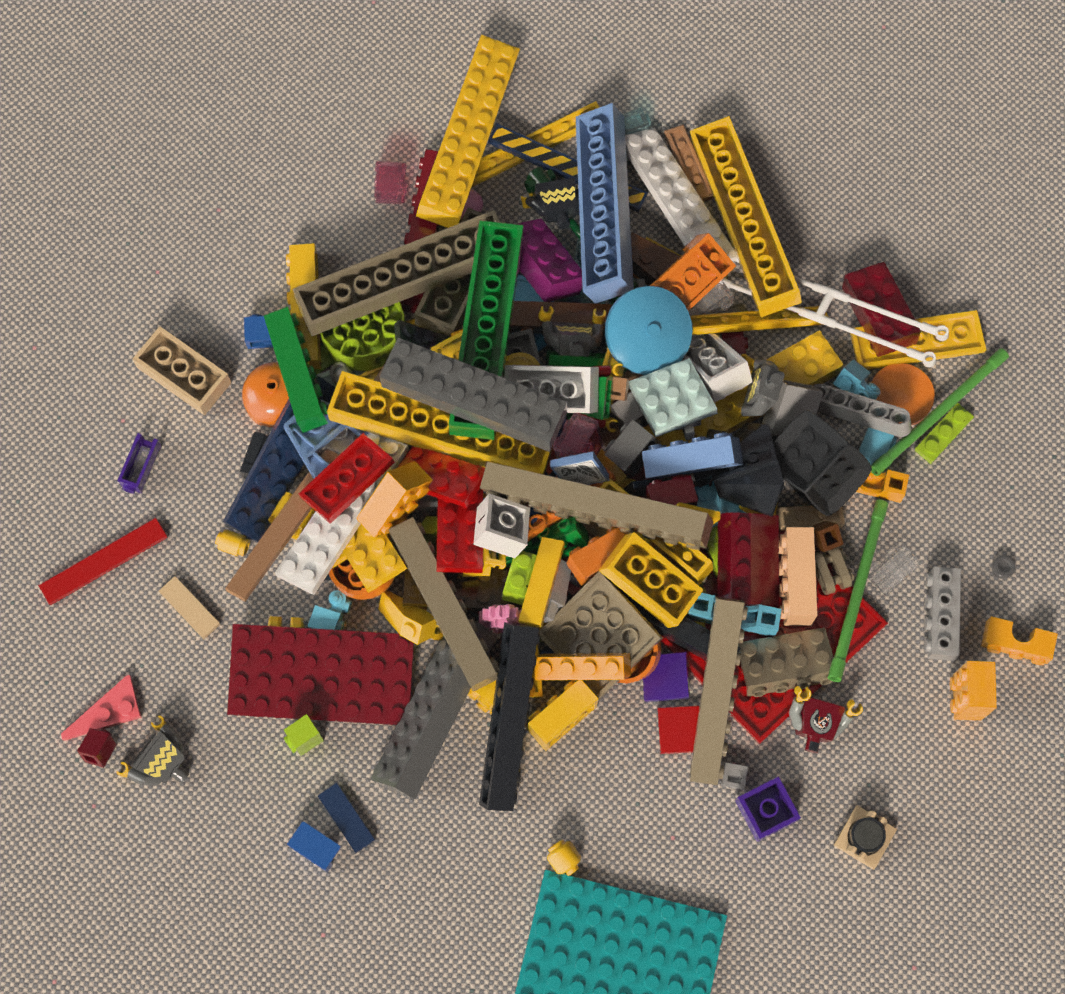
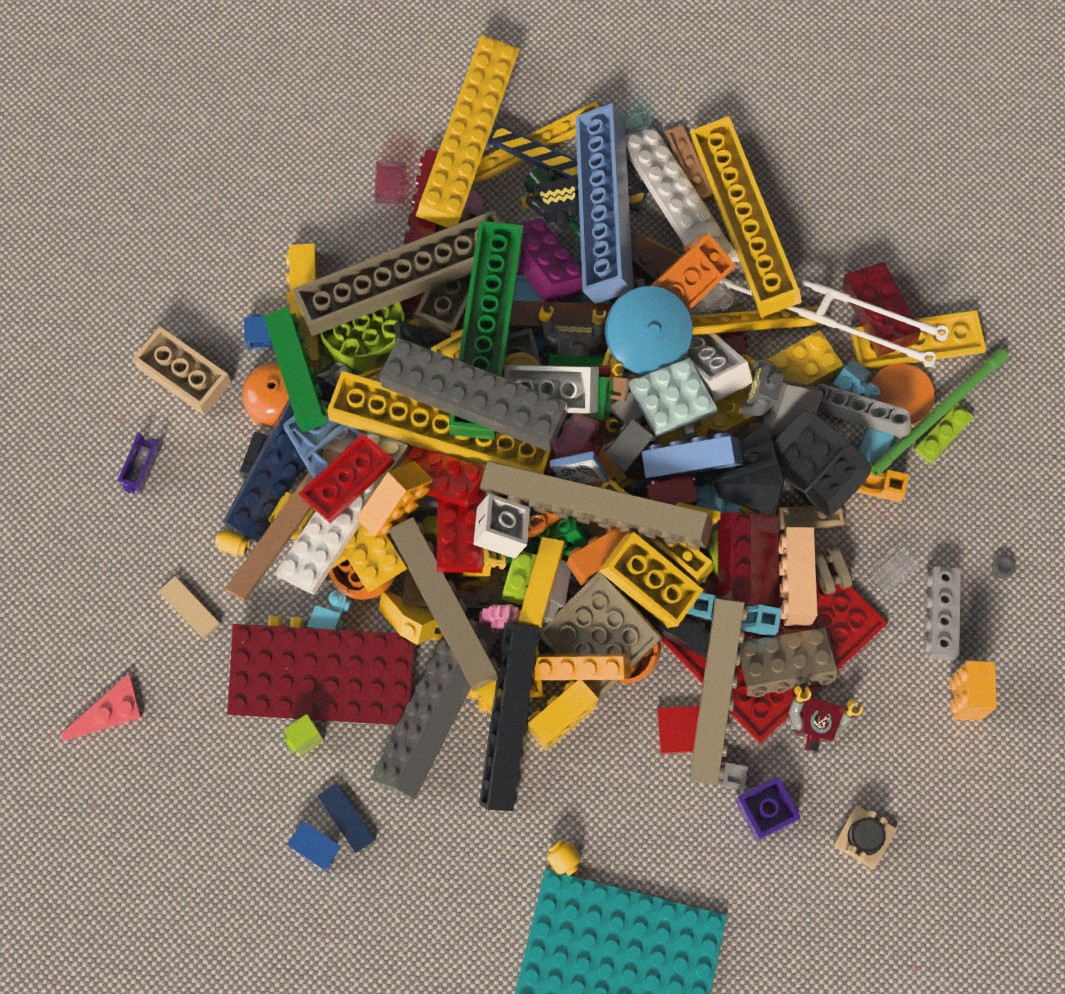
(97, 747): dark red brick -> none
(102, 561): red tile -> none
(158, 759): dark grey torso -> none
(668, 679): dark purple tile -> none
(827, 536): reddish brown brick -> none
(839, 660): bright green piece -> none
(999, 638): light orange arch -> none

